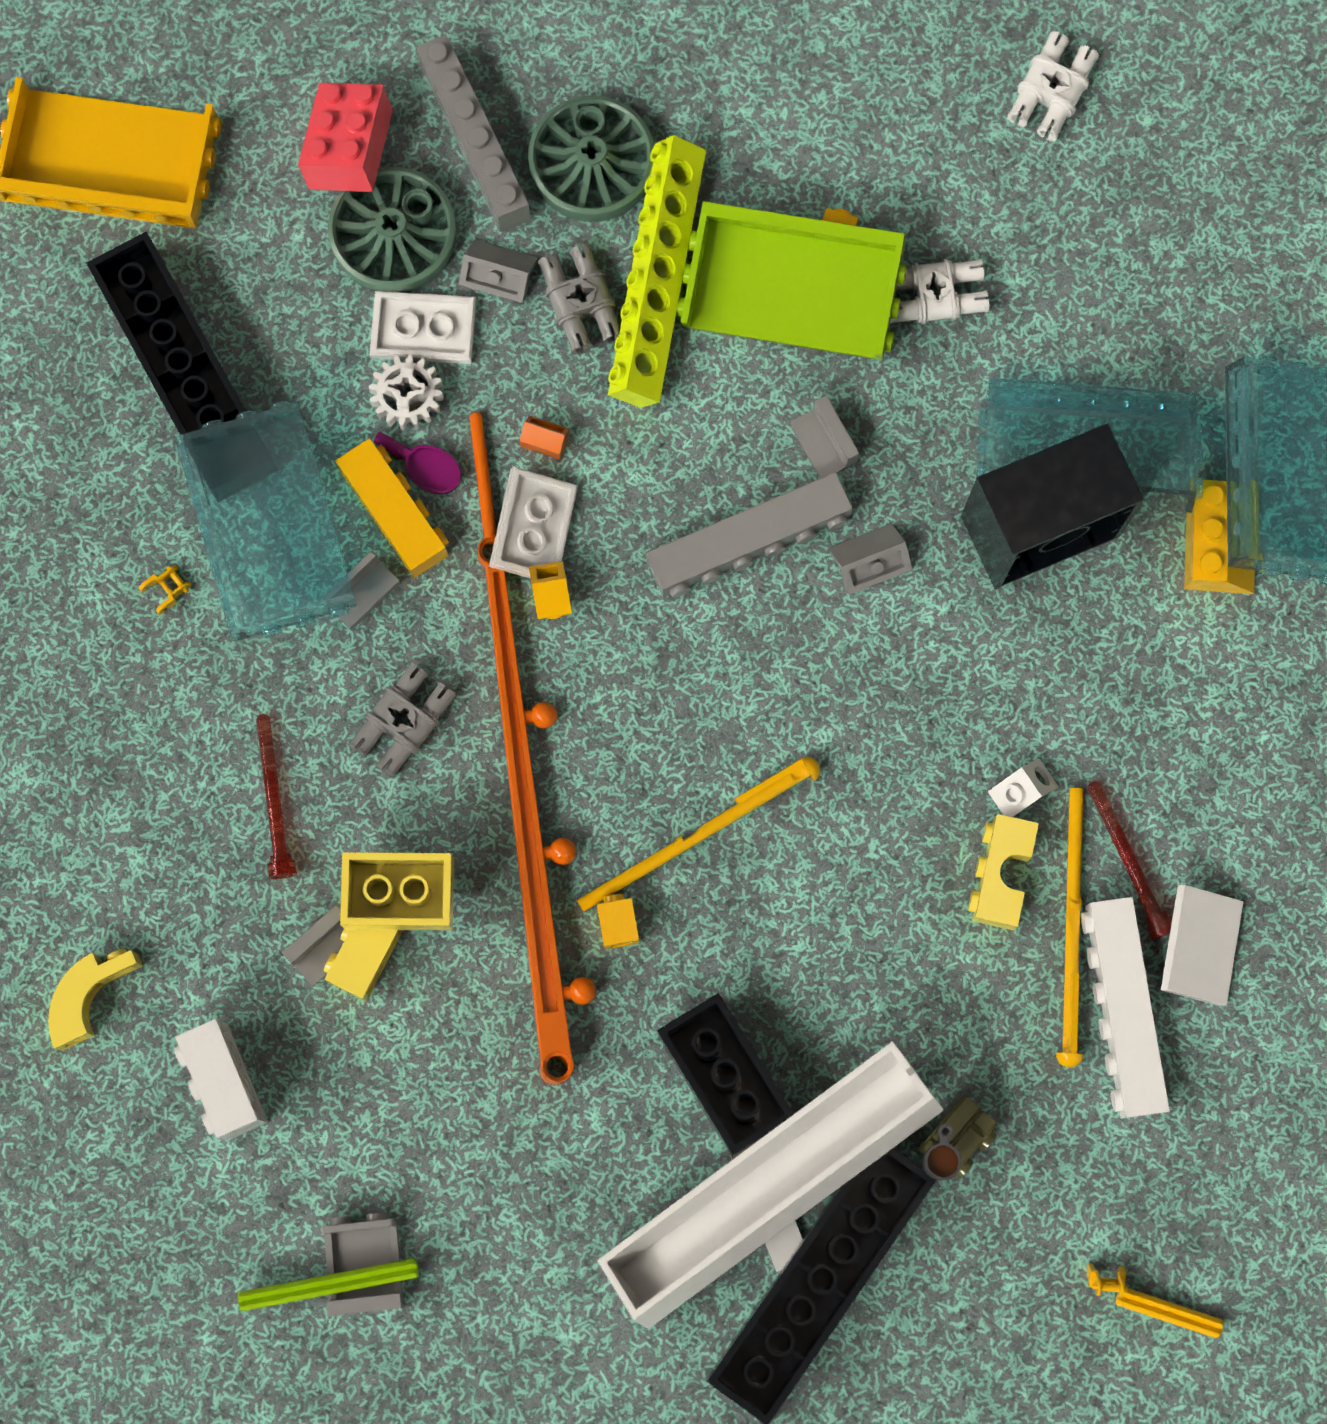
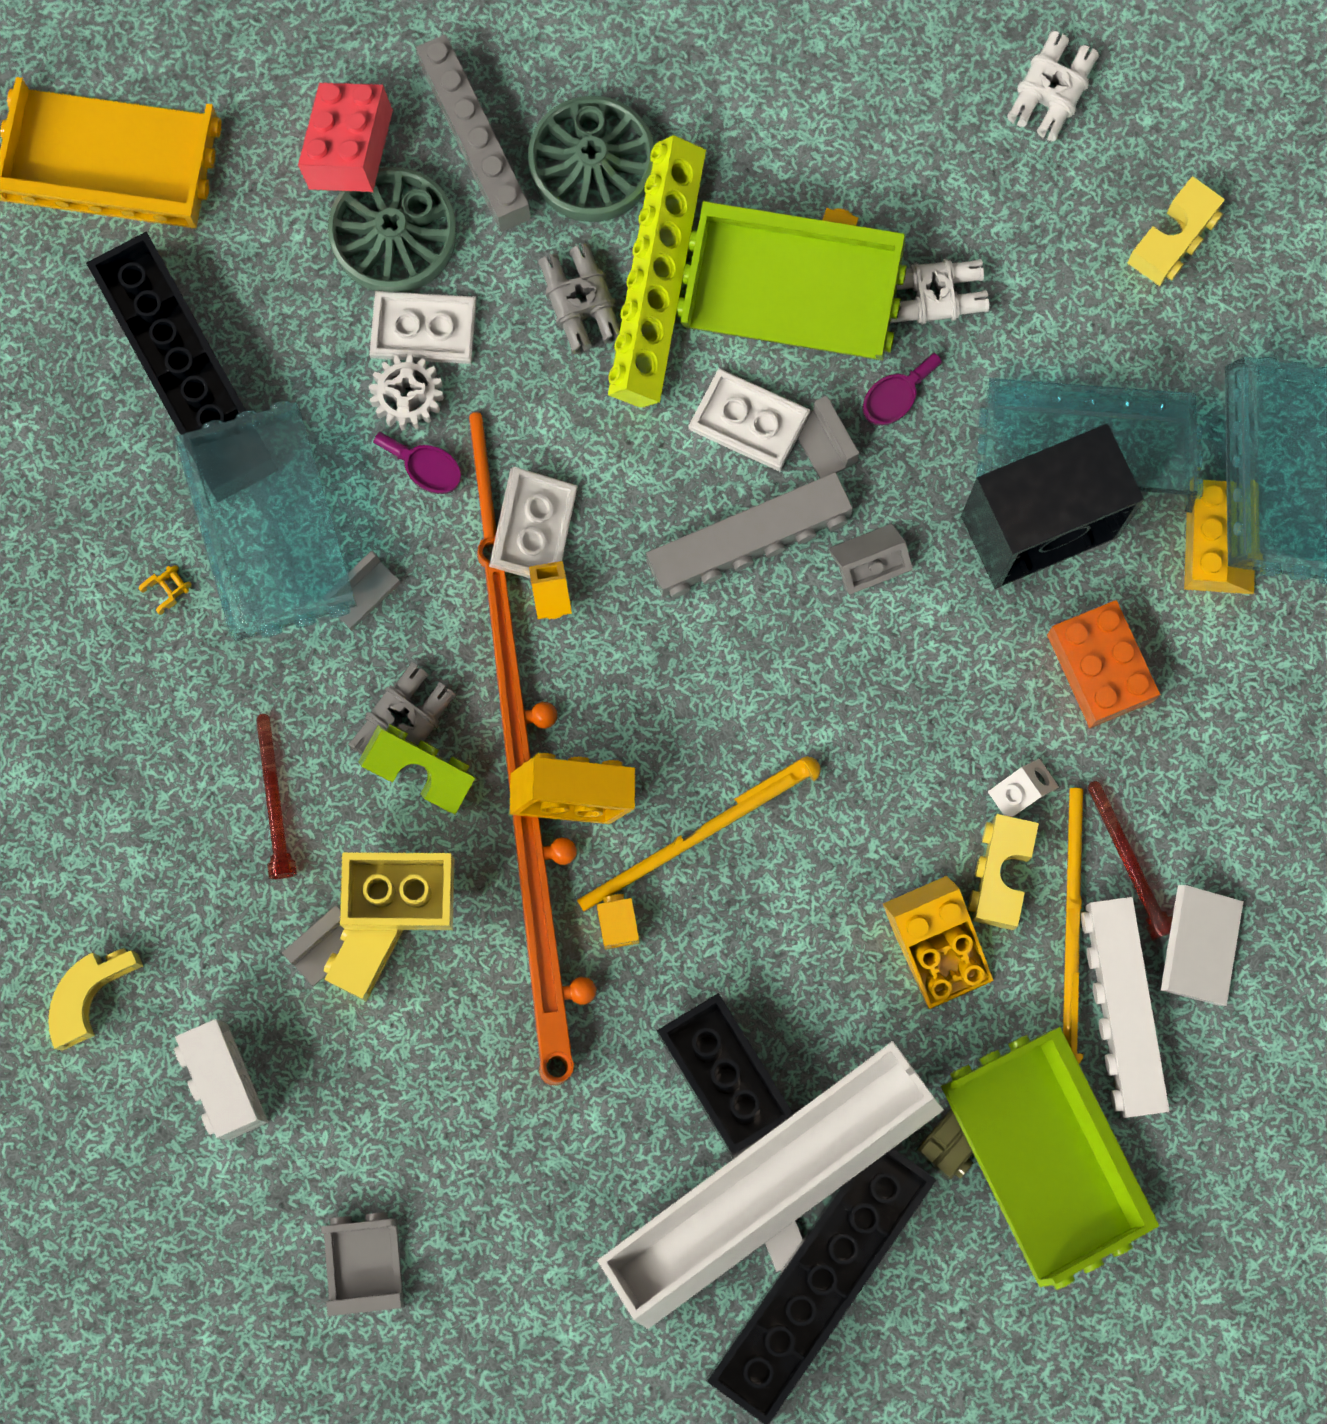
(328, 1284): lime axle -> none
(391, 751): none -> lime arch
(392, 507): yellow brick -> none
(497, 270): light grey panel -> none
(544, 437): orange piece -> none
(572, 789): none -> yellow brick
(749, 419): none -> white tile
(895, 394): none -> magenta piece
(938, 941): none -> yellow slope
(942, 1159): piece -> none
(1049, 1157): none -> lime panel
(1103, 664): none -> orange brick
(1107, 1284): yellow piece -> none
(1171, 1313): yellow axle -> none
(1194, 210): none -> light yellow arch

